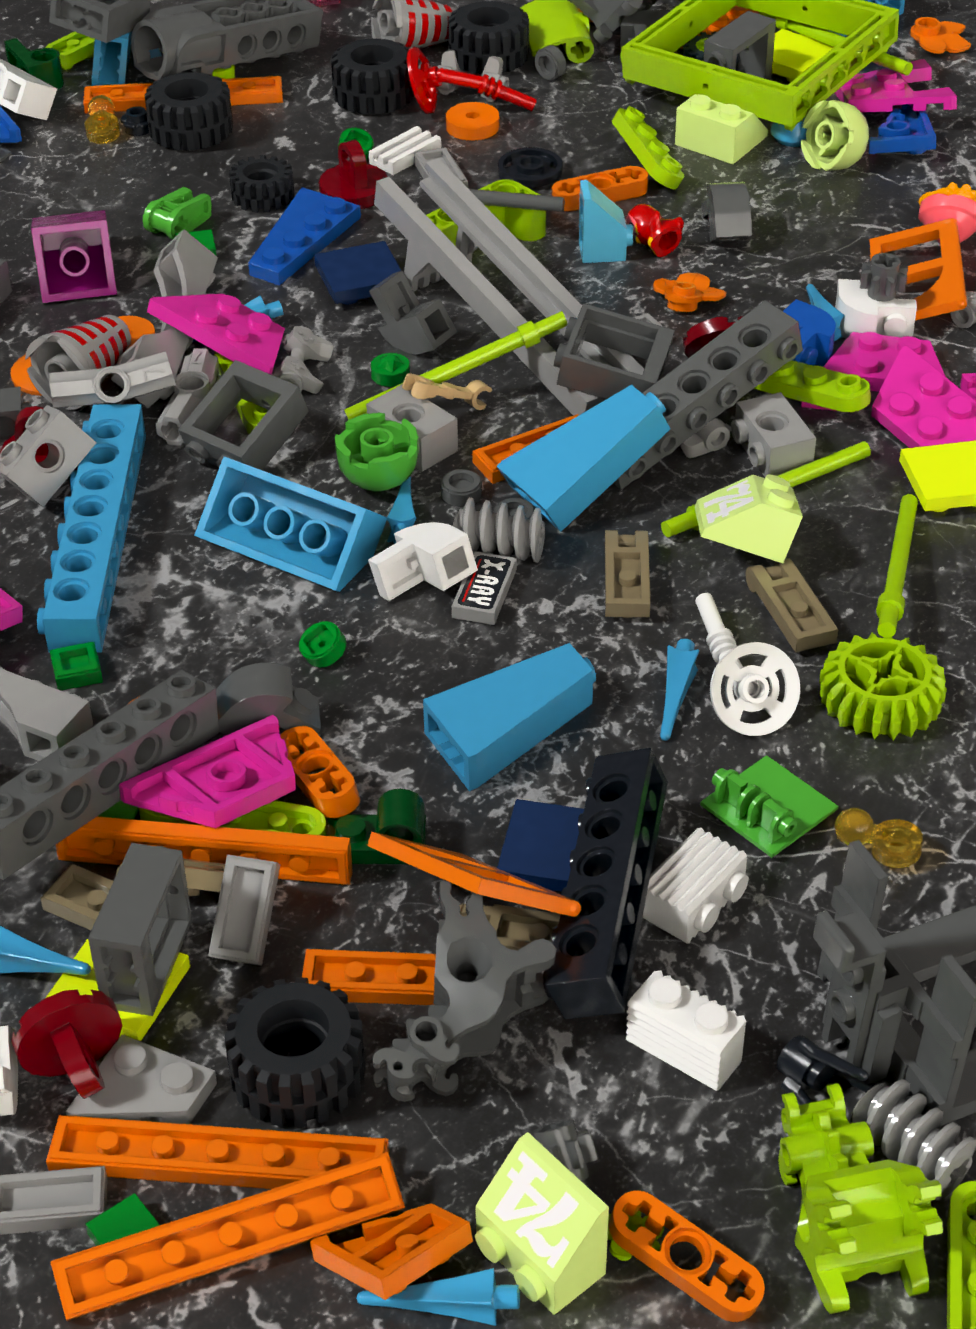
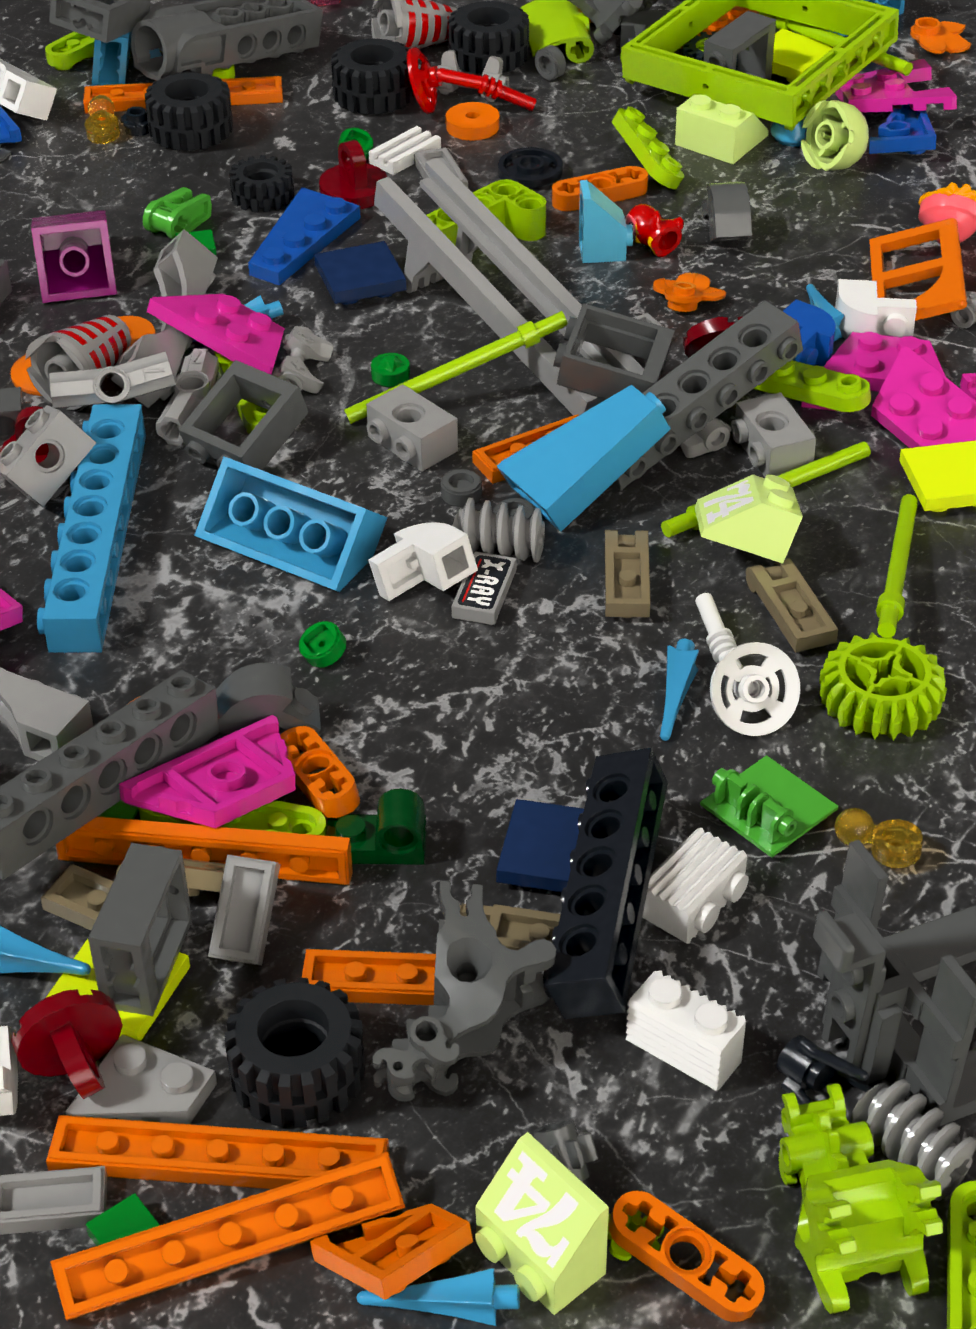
(40, 63): dark green plate -> none
(76, 666): green tile -> none
(377, 451): bright green cylinder -> none
(402, 513): dark azure piece -> none
(408, 323): dark grey brick -> none
(424, 388): tan piece -> none
(473, 874): orange window -> none
(507, 712): dark azure slope -> none
(519, 200): dark grey bar -> none
(883, 277): dark grey gear -> none

